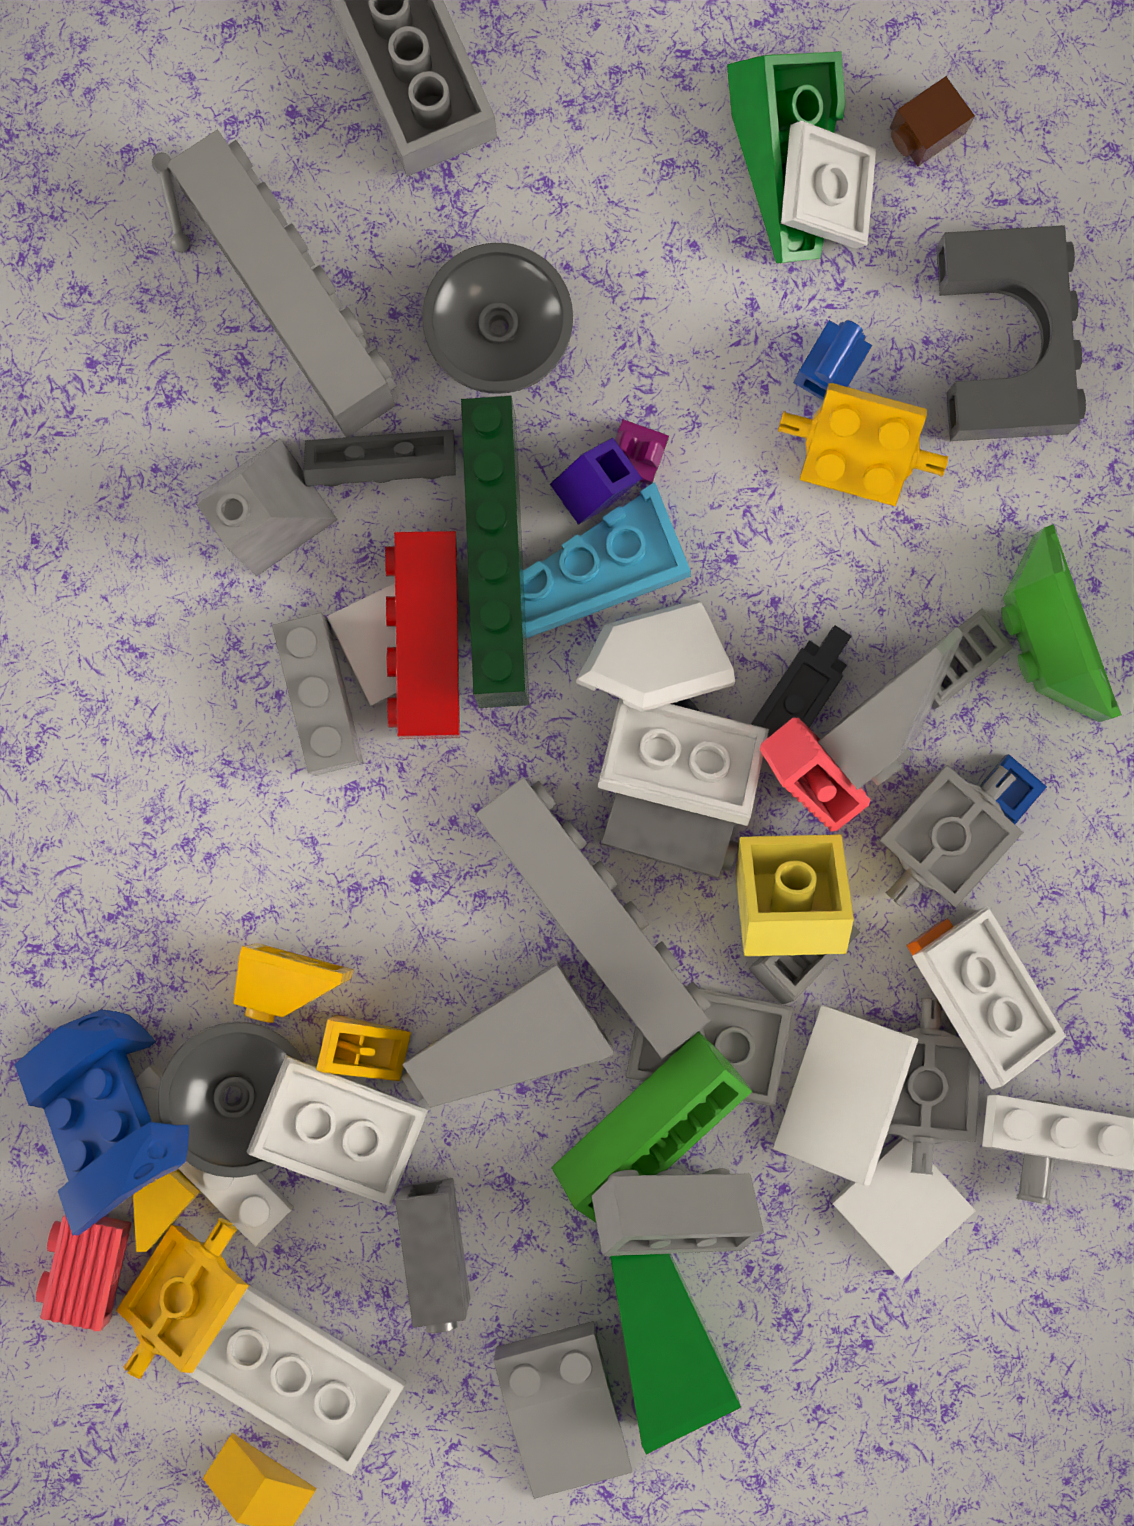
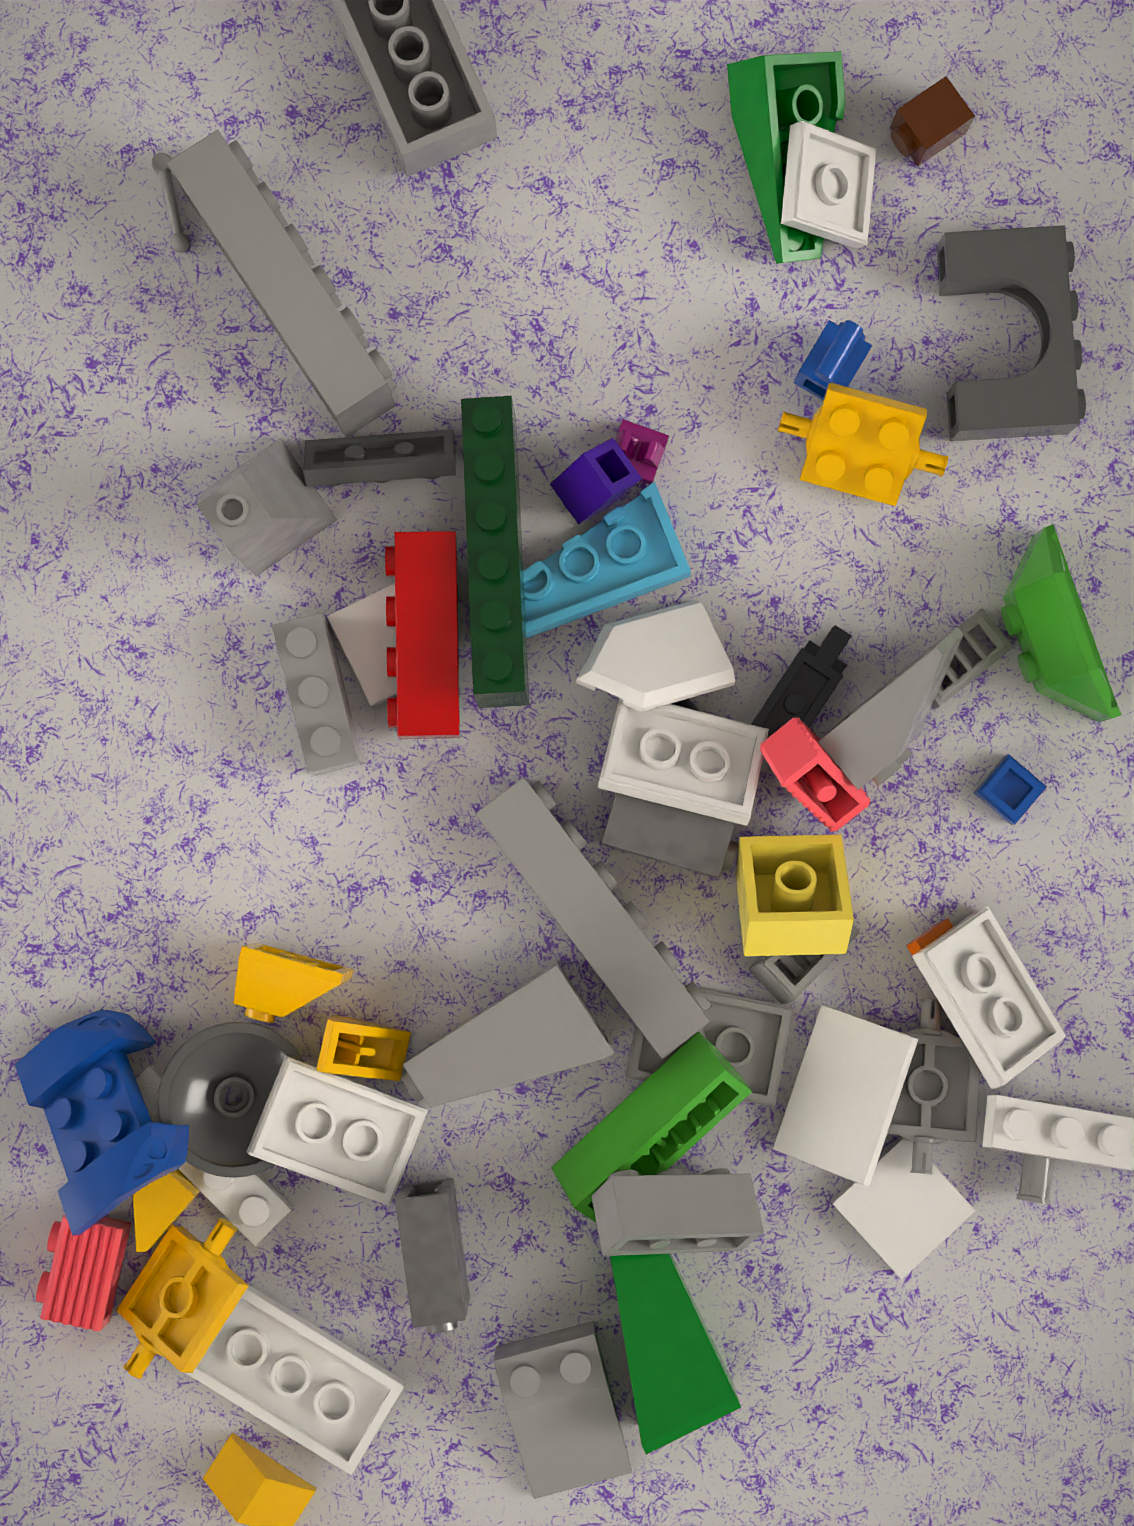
(490, 286): dark grey dish -> none
(950, 836): light grey plate -> none

